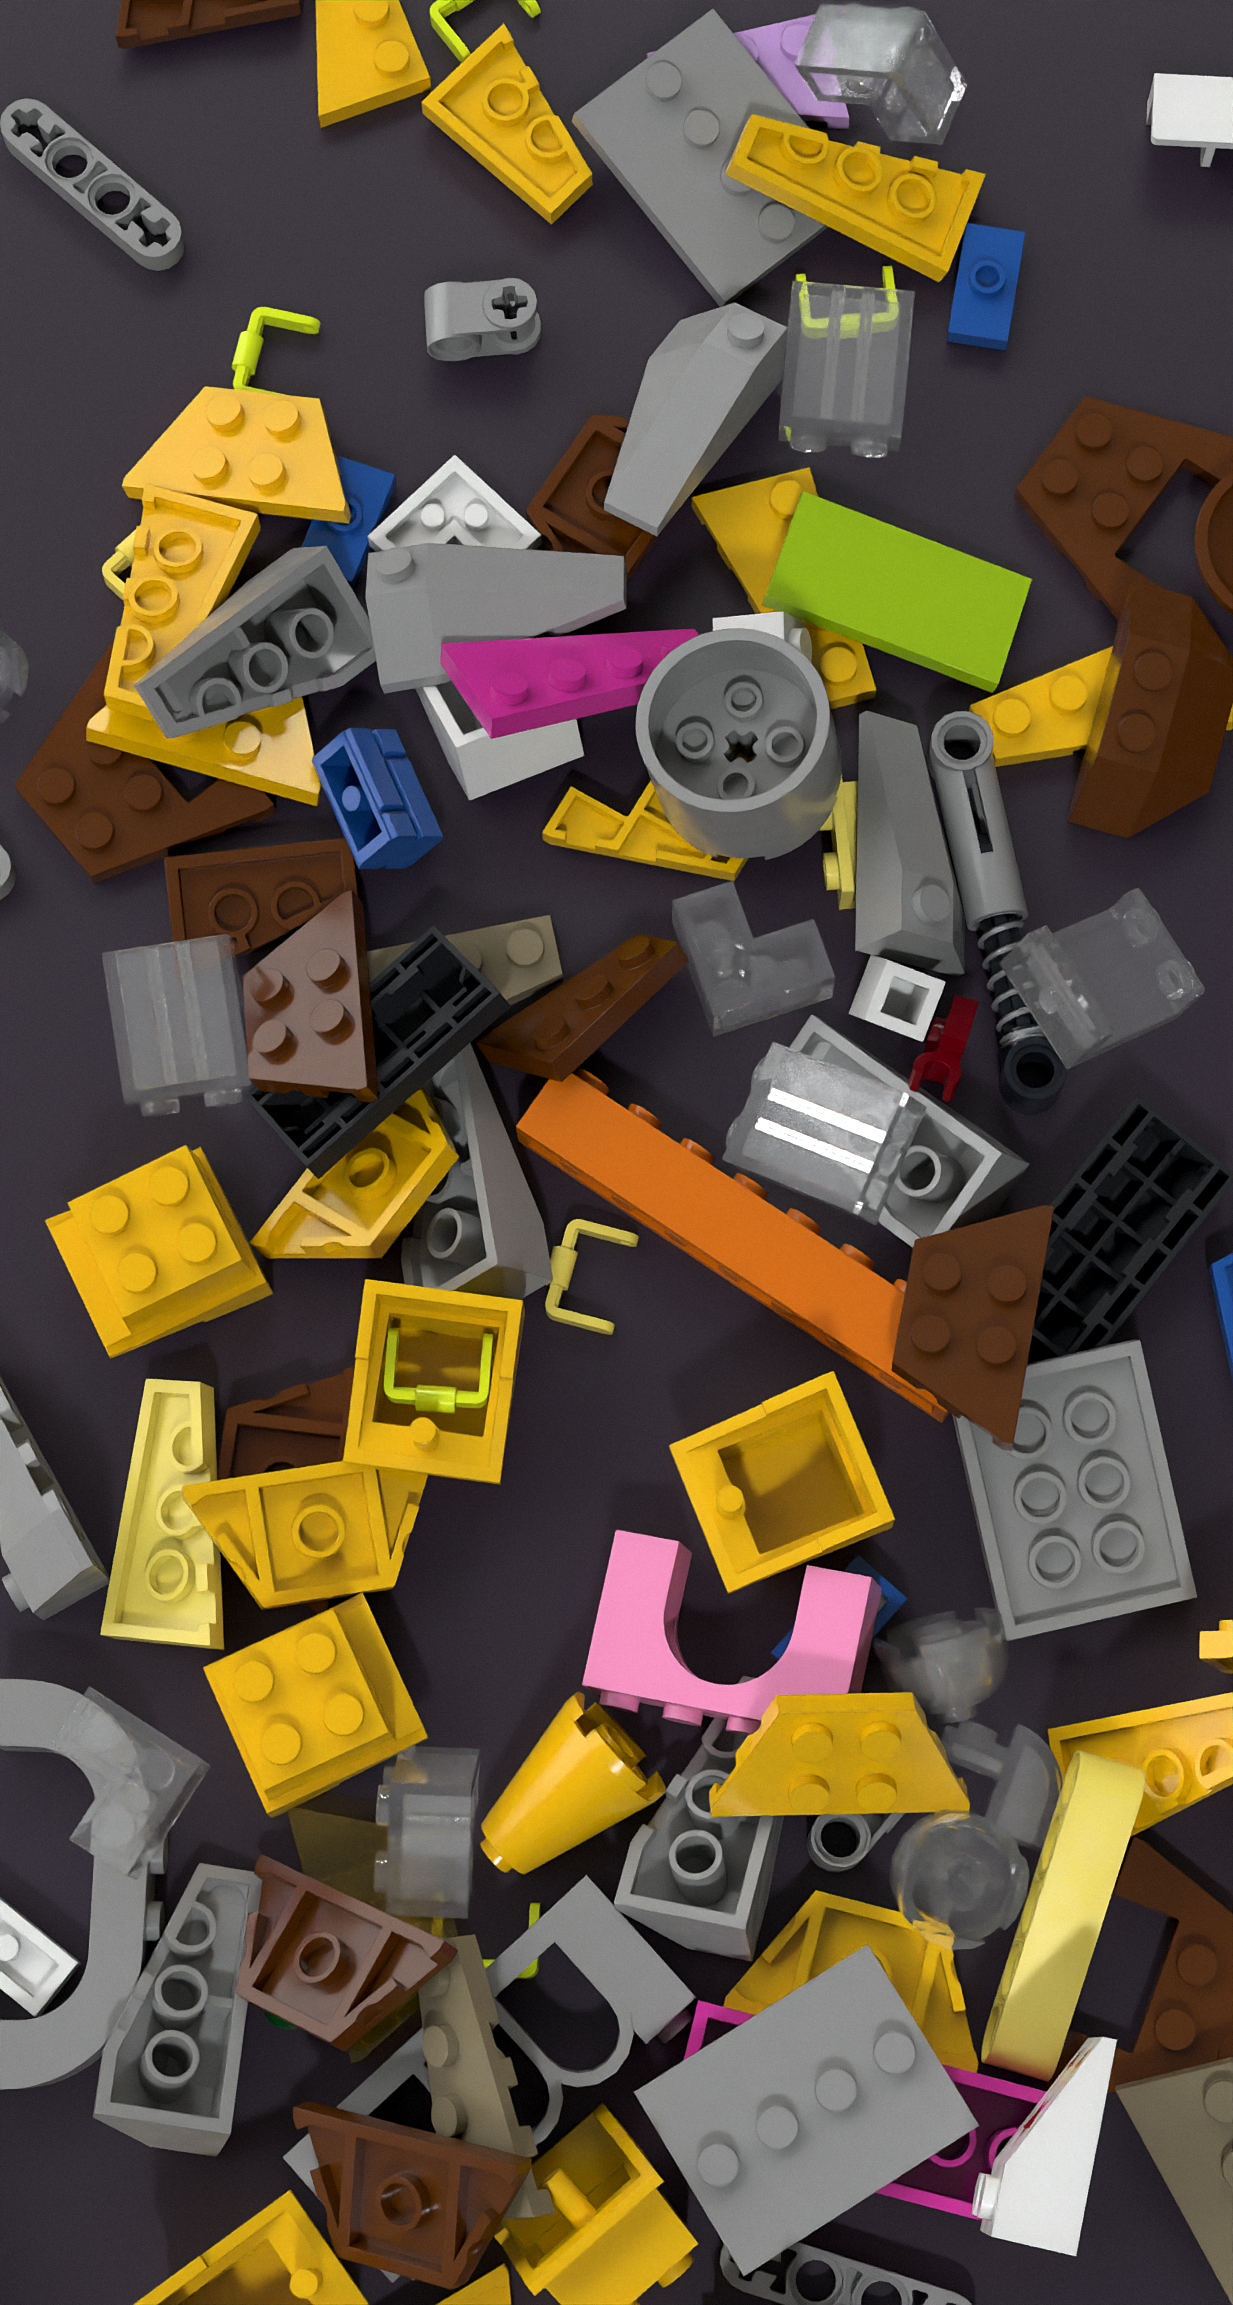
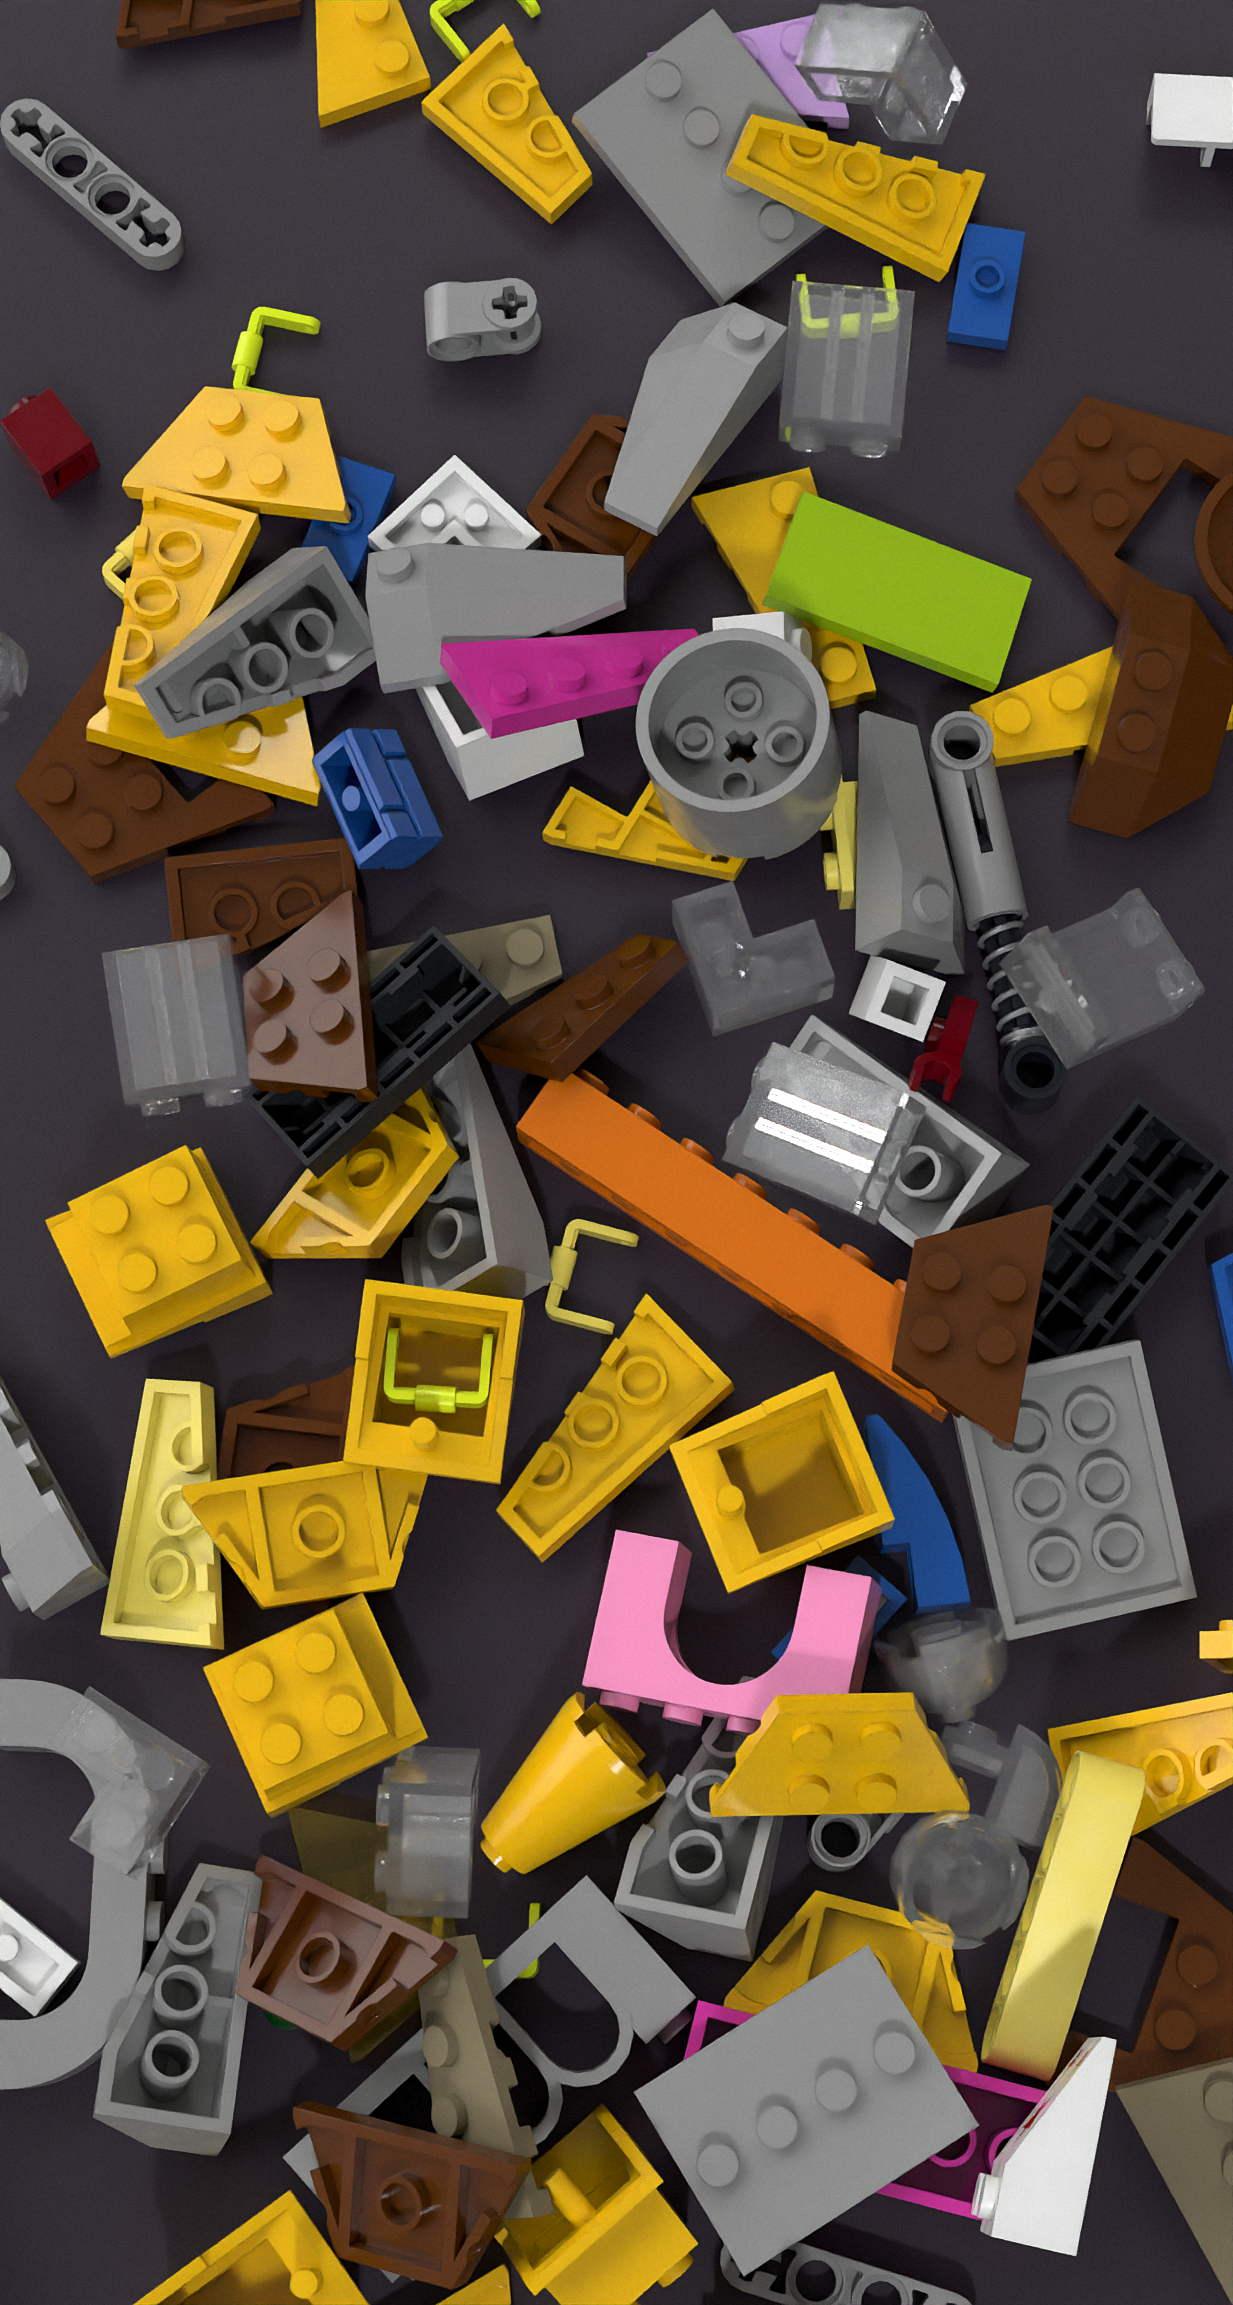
(49, 442): none -> dark red brick
(635, 1406): none -> yellow wing
(919, 1524): none -> blue slope

